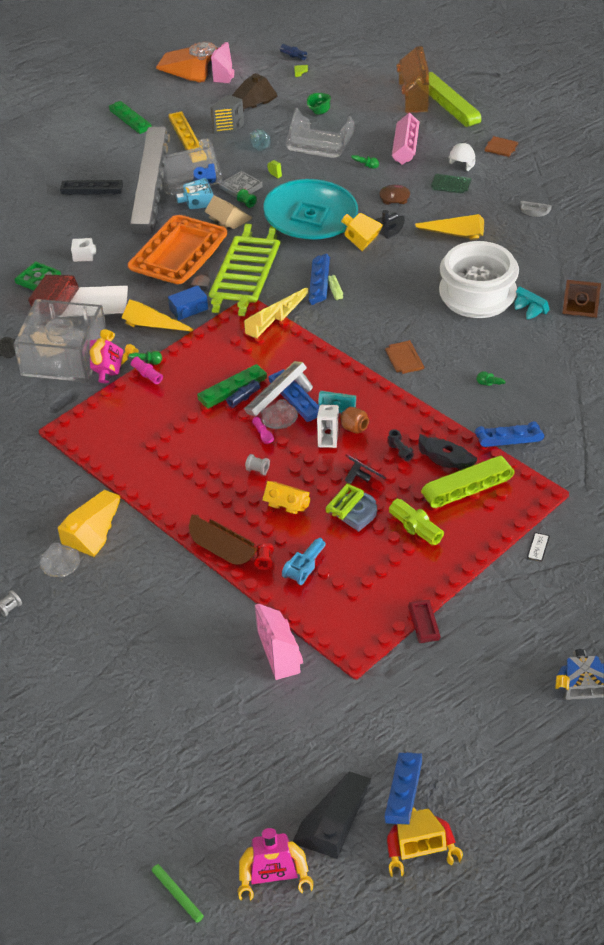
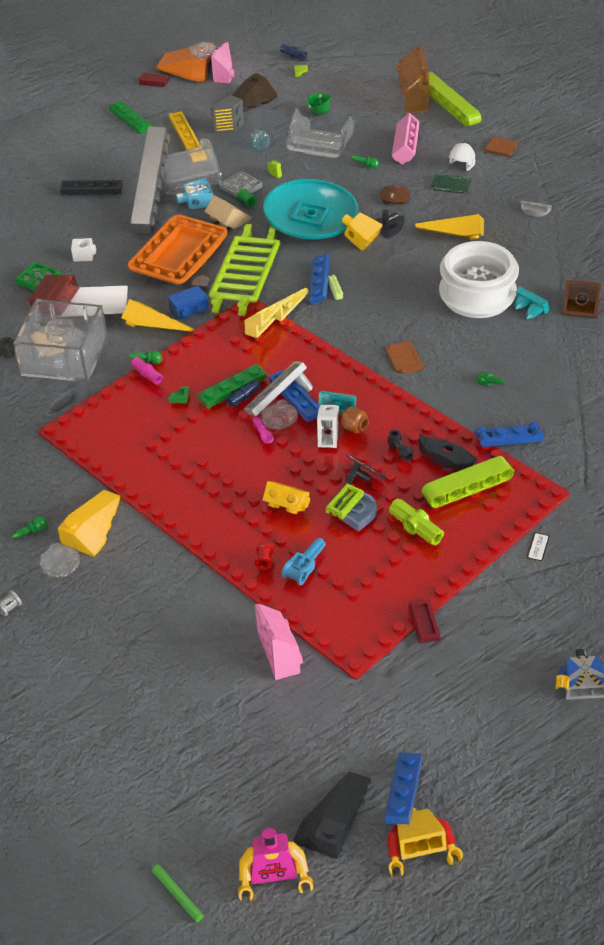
(39, 523): none -> green bar
(107, 357): torso -> none
(153, 79): none -> dark red tile
(180, 396): none -> green tile
(208, 173): blue leg -> none
(221, 540): reddish brown brick -> none
(257, 464): light grey bush -> none

